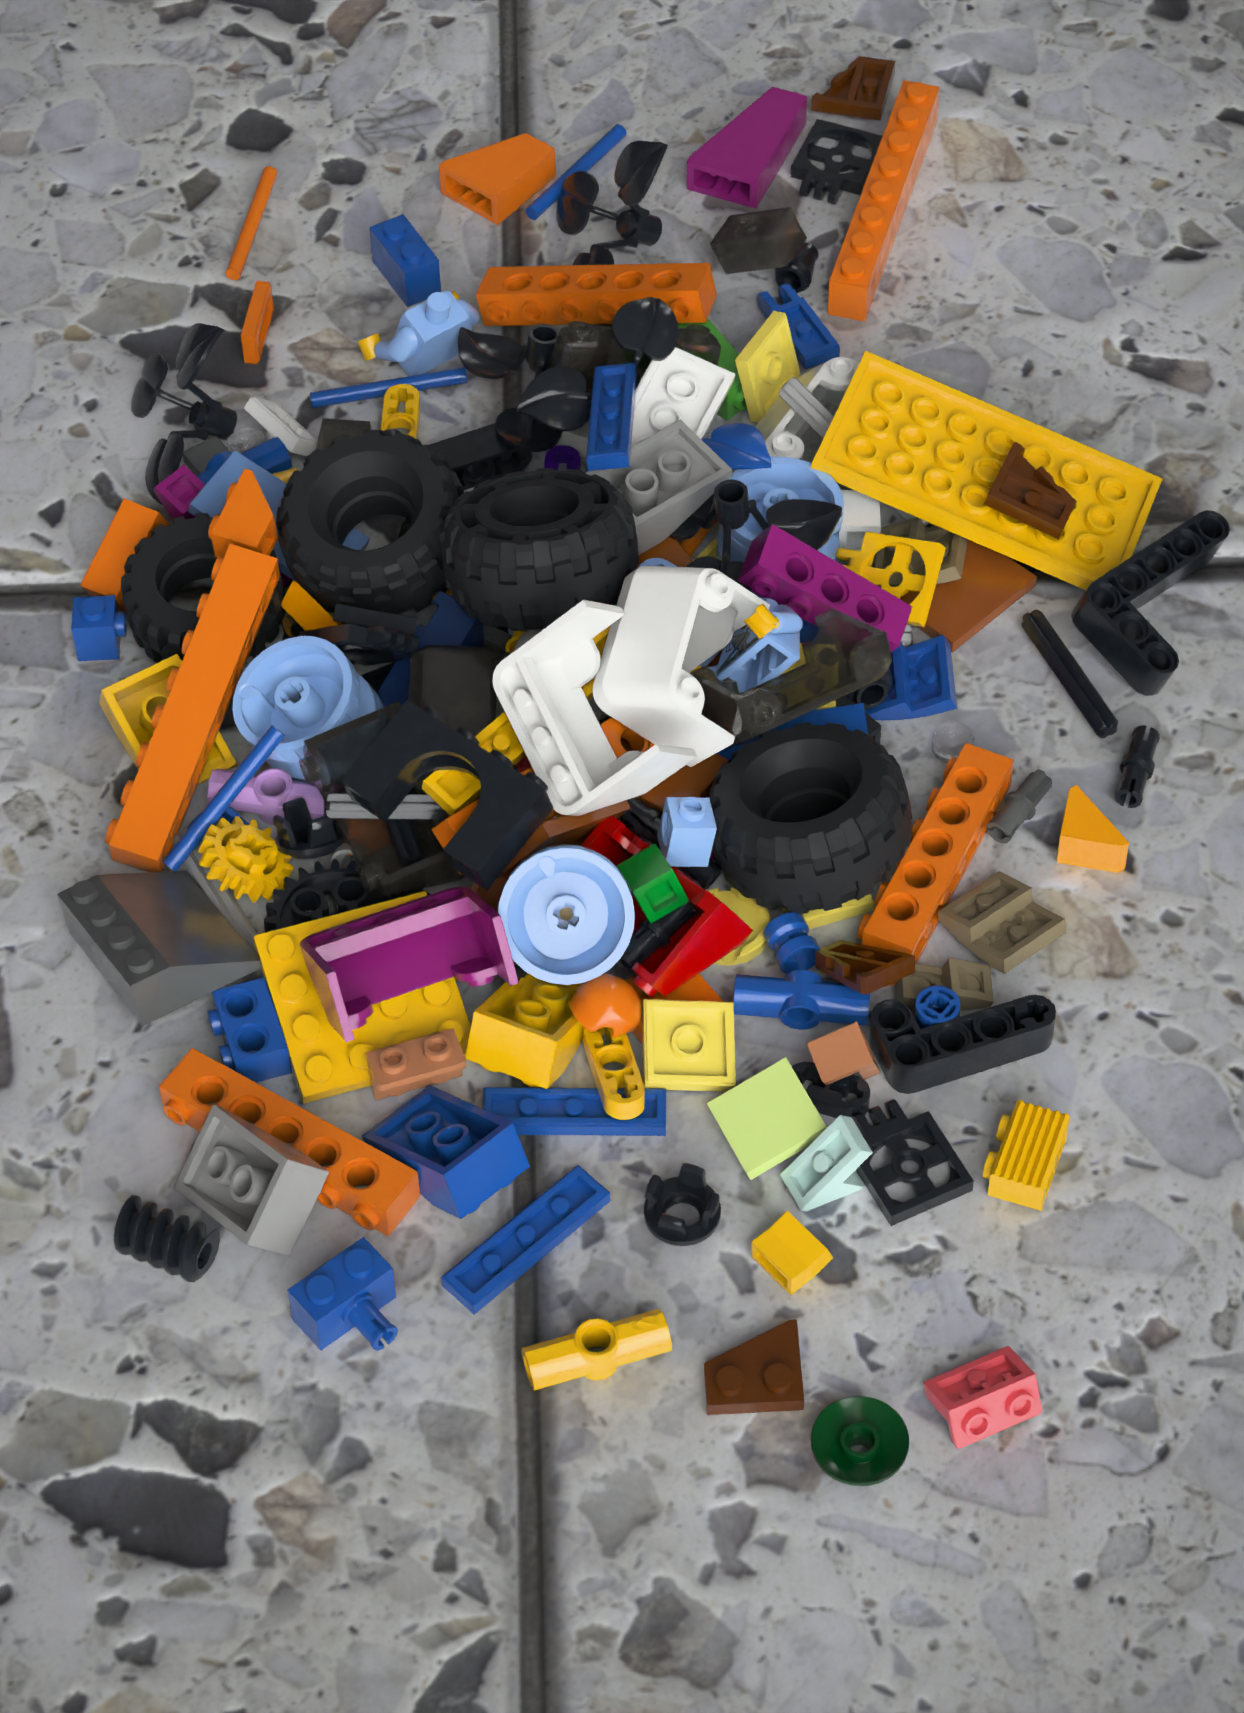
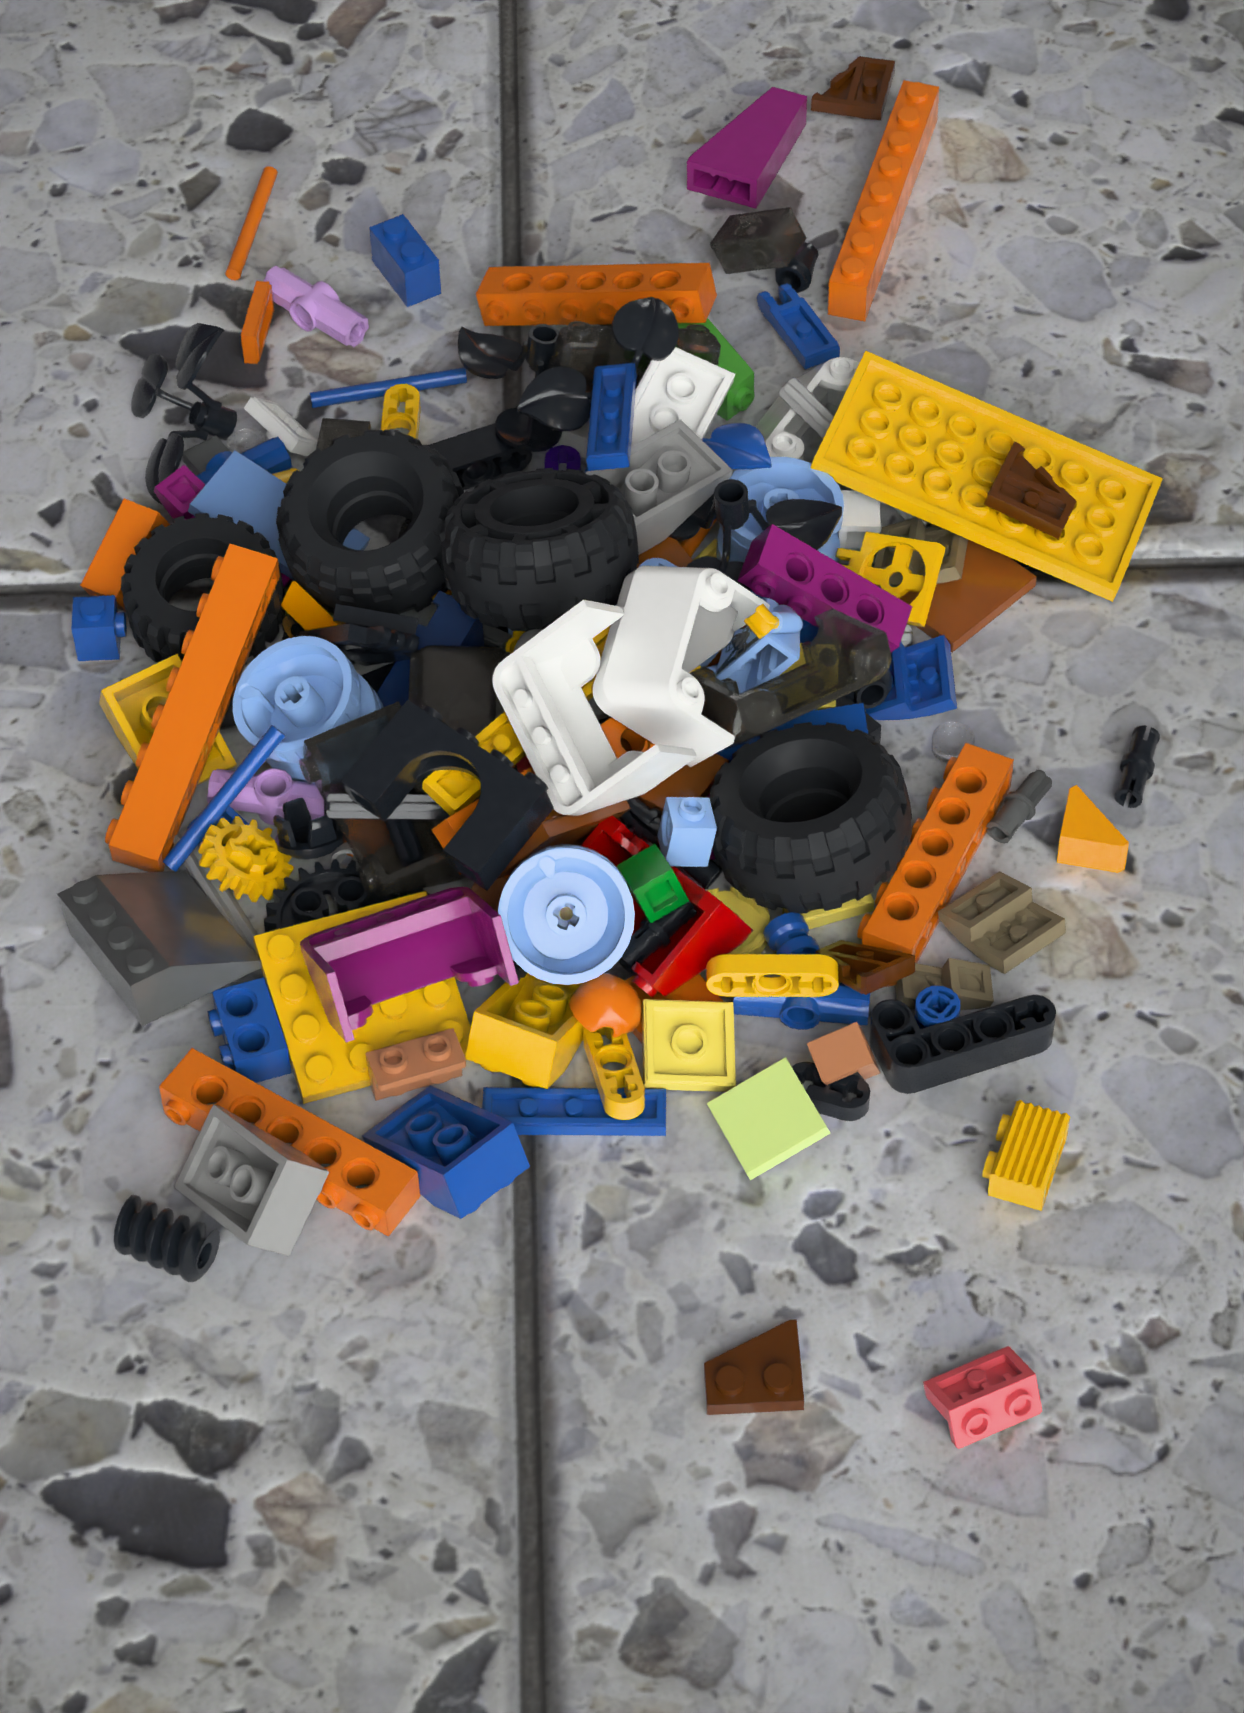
(244, 519): orange slope -> none
(316, 307): none -> lavender piece
(346, 1296): blue brick -> none
(424, 334): light blue torso -> none
(498, 176): orange slope -> none
(525, 1239): blue tile -> none
(583, 164): blue bar -> none
(623, 1341): yellow piece -> none
(634, 176): black plant -> none
(687, 1188): black piece -> none
(744, 975): none -> yellow beam
(767, 365): light yellow tile -> none
(790, 1253): yellow piece -> none
(828, 1165): light aqua slope -> none
(830, 178): black piece -> none
(864, 1423): dark green dish -> none
(892, 1134): black piece -> none
(1070, 674): black axle -> none
(1110, 604): black beam -> none

